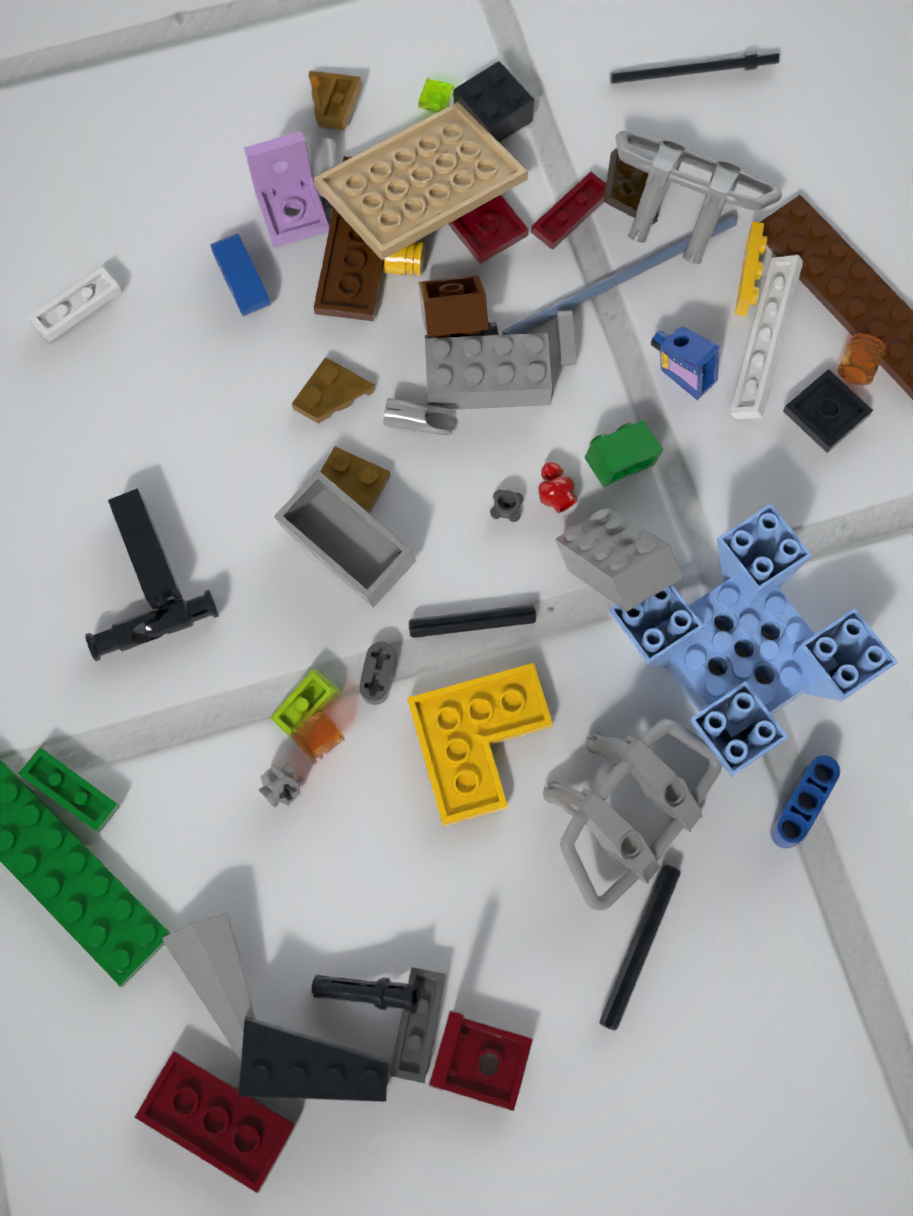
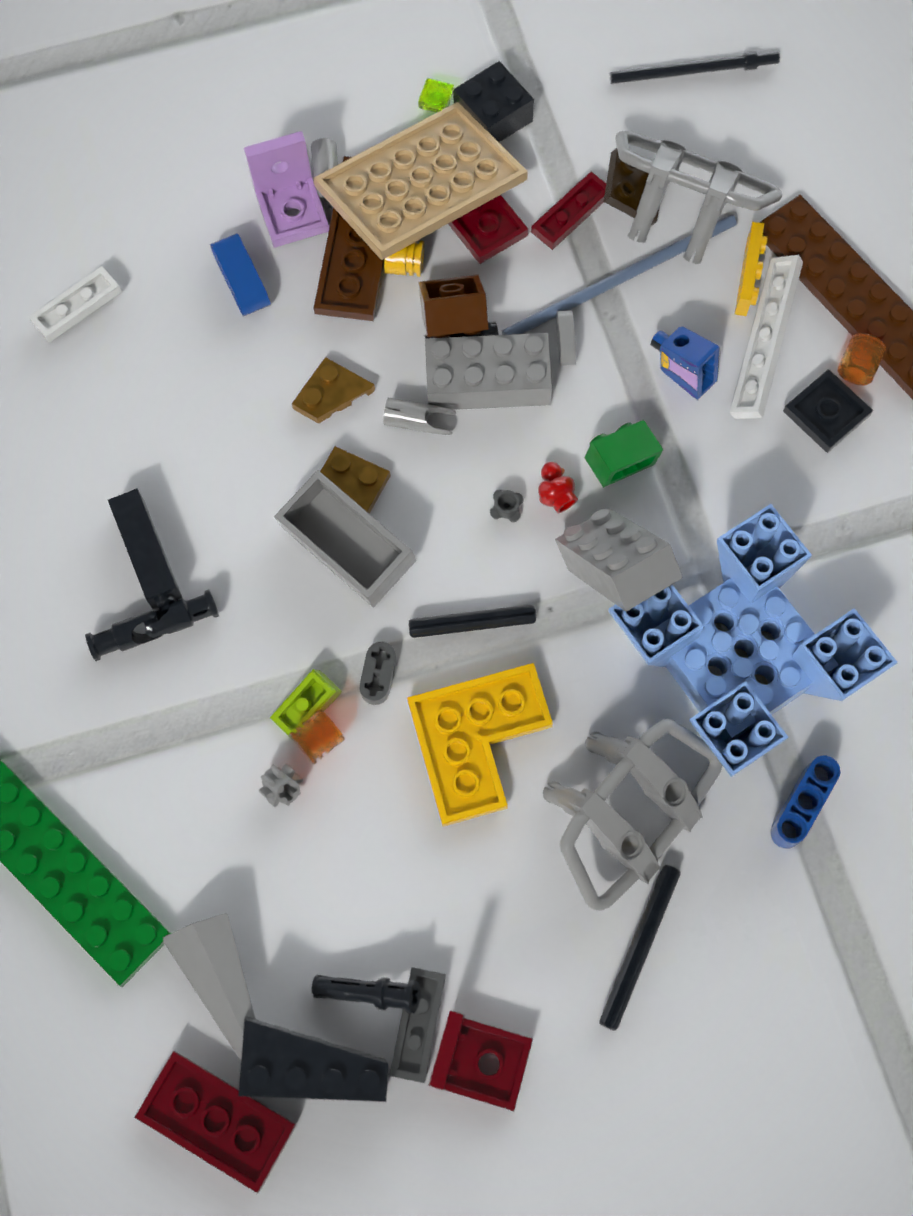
(69, 790): green plate -> none
(334, 98): pearl gold wing -> none

